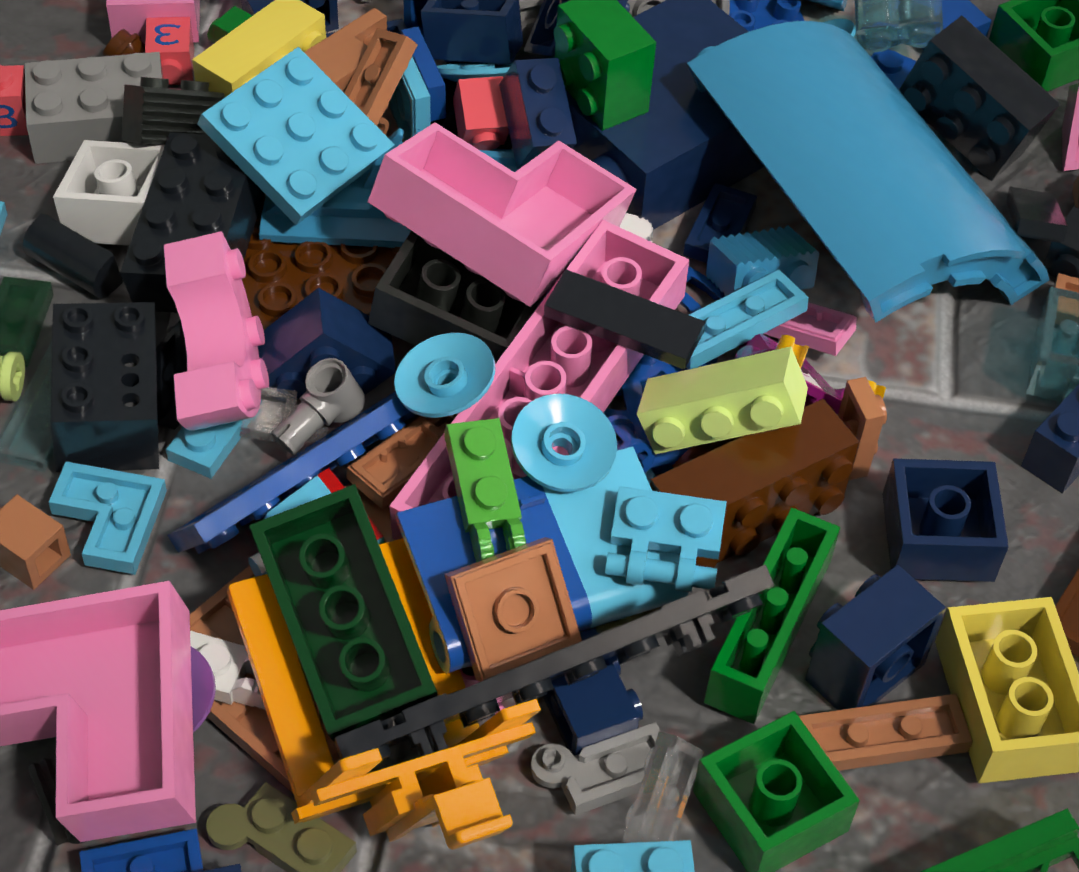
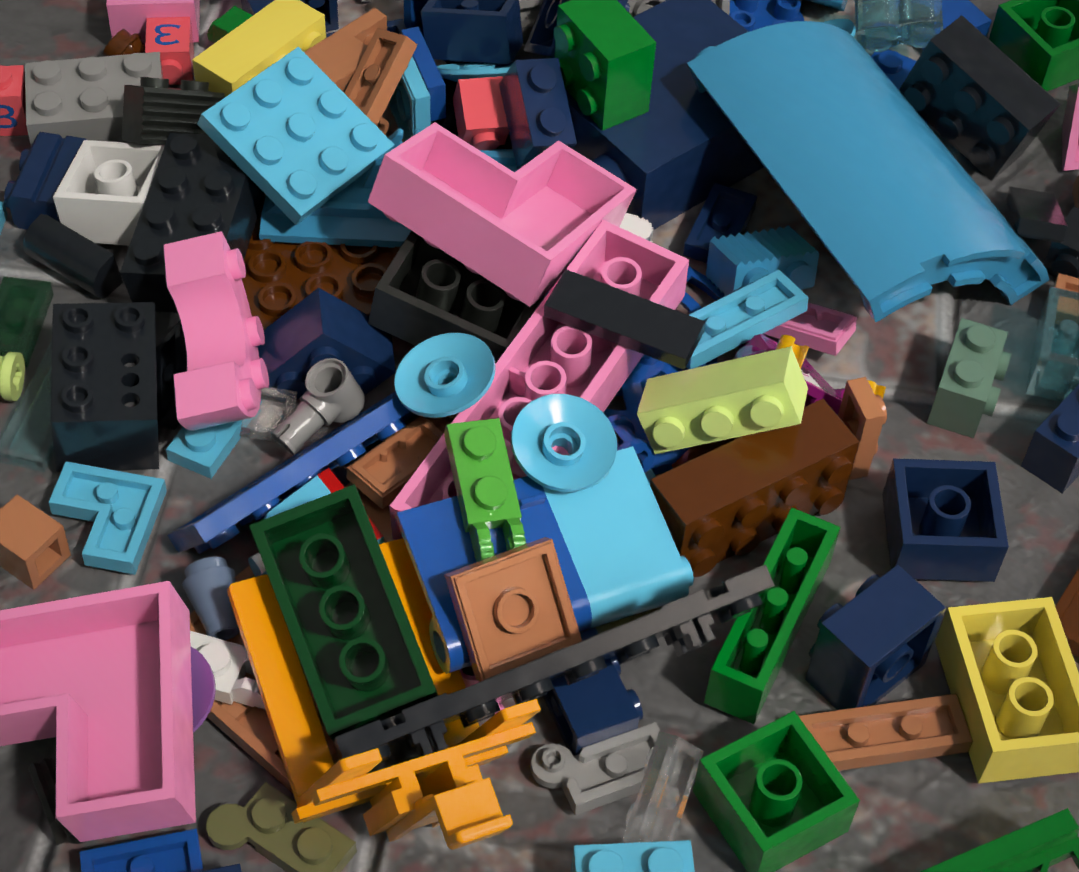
(40, 177): none -> dark blue brick
(207, 590): none -> sand blue cone
(670, 525): medium azure plate -> none
(968, 378): none -> sand green brick

